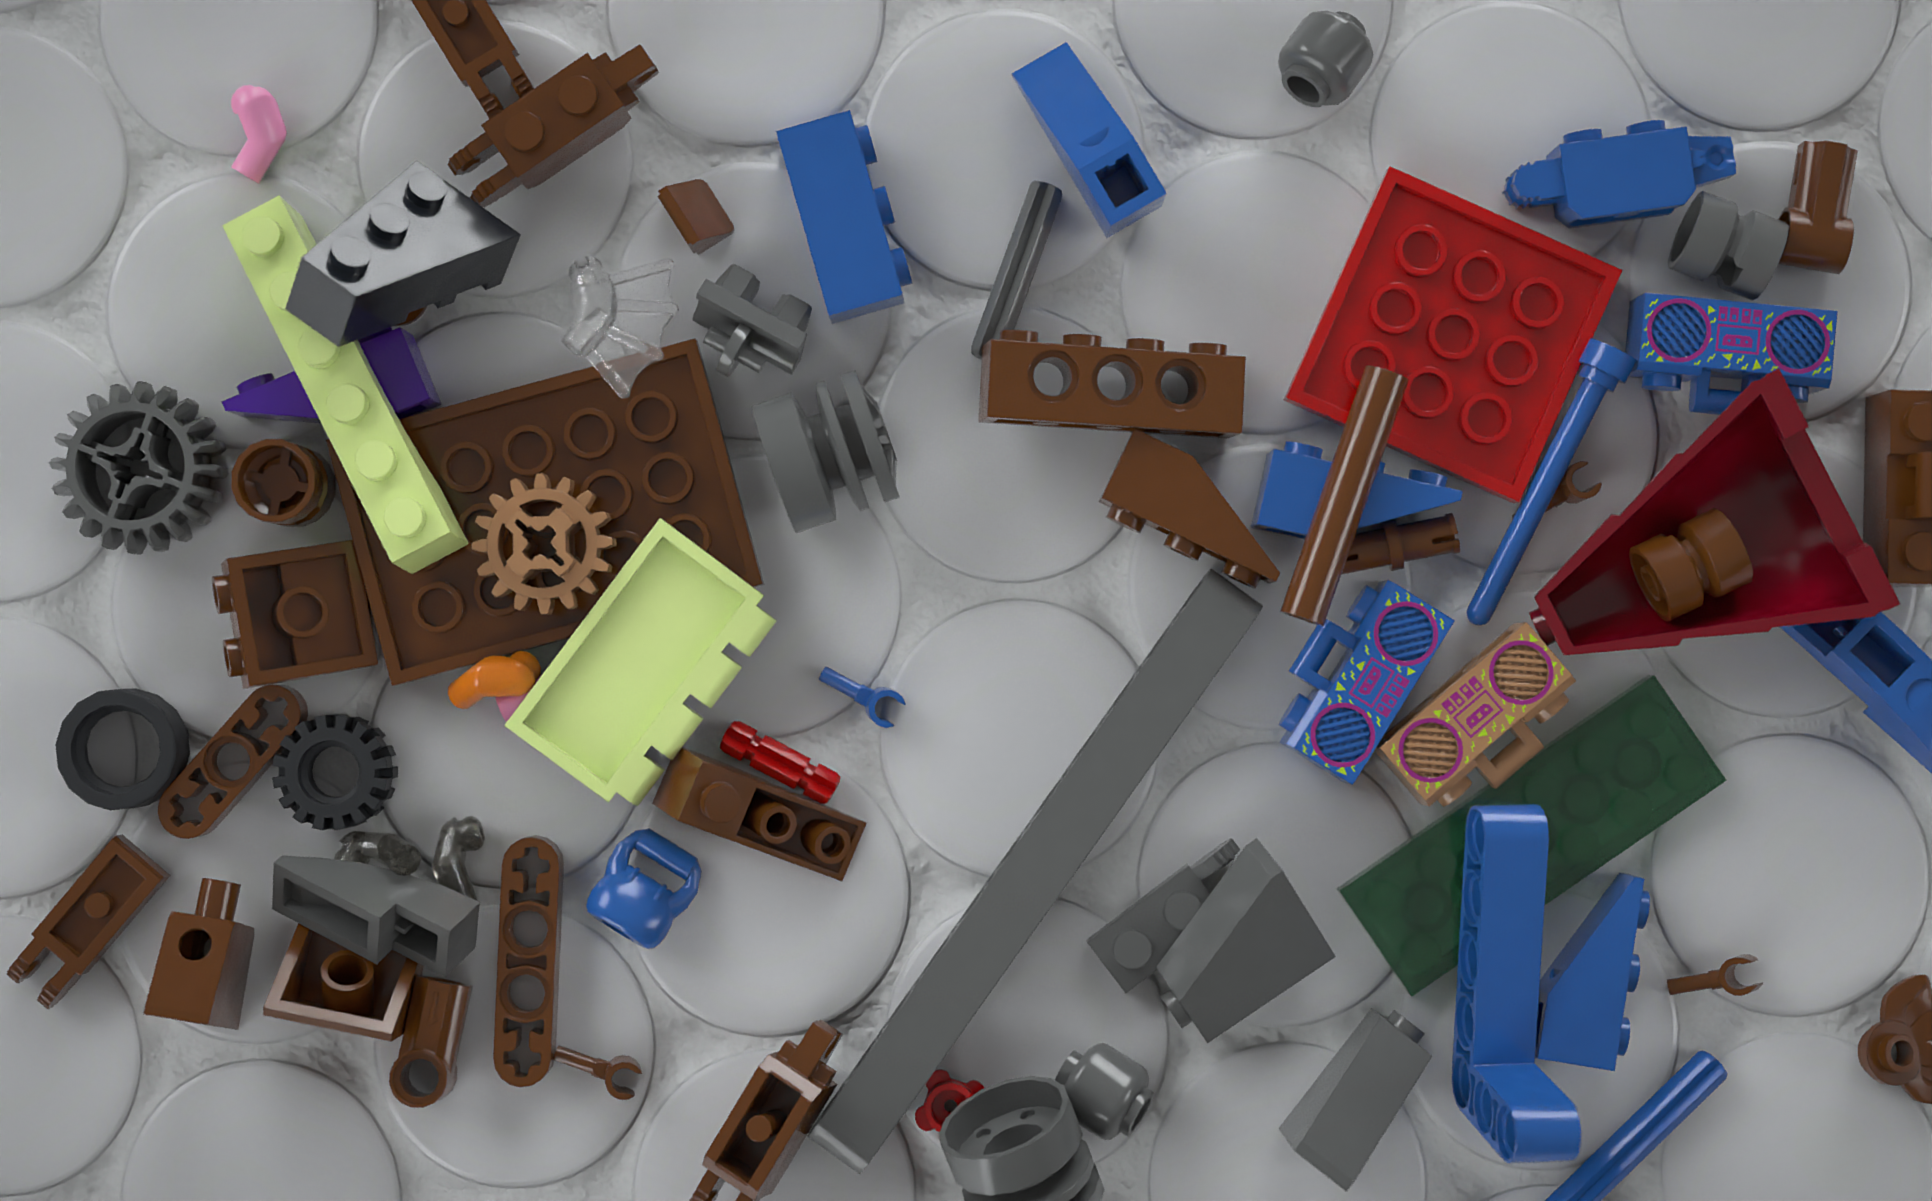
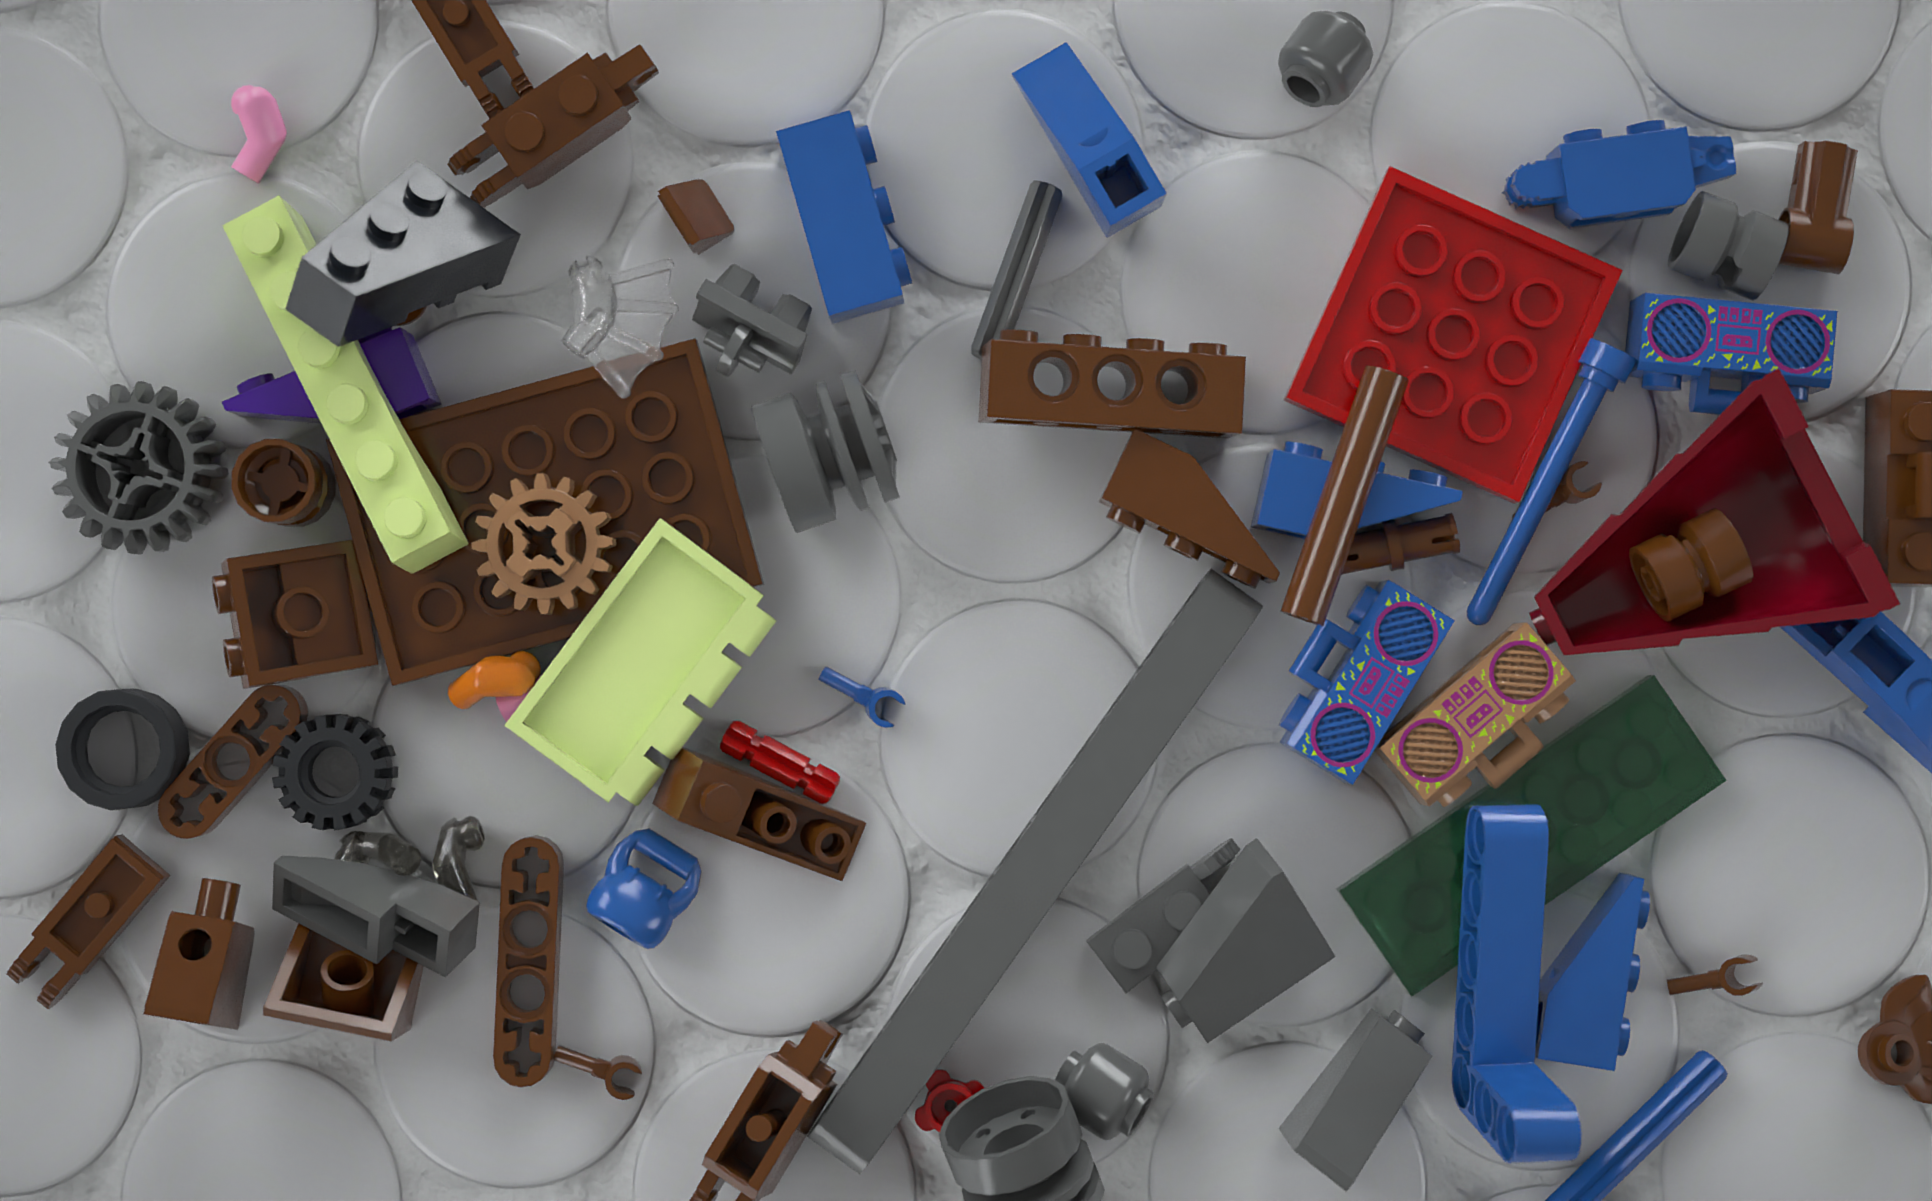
(432, 1034): reddish brown piece -> none

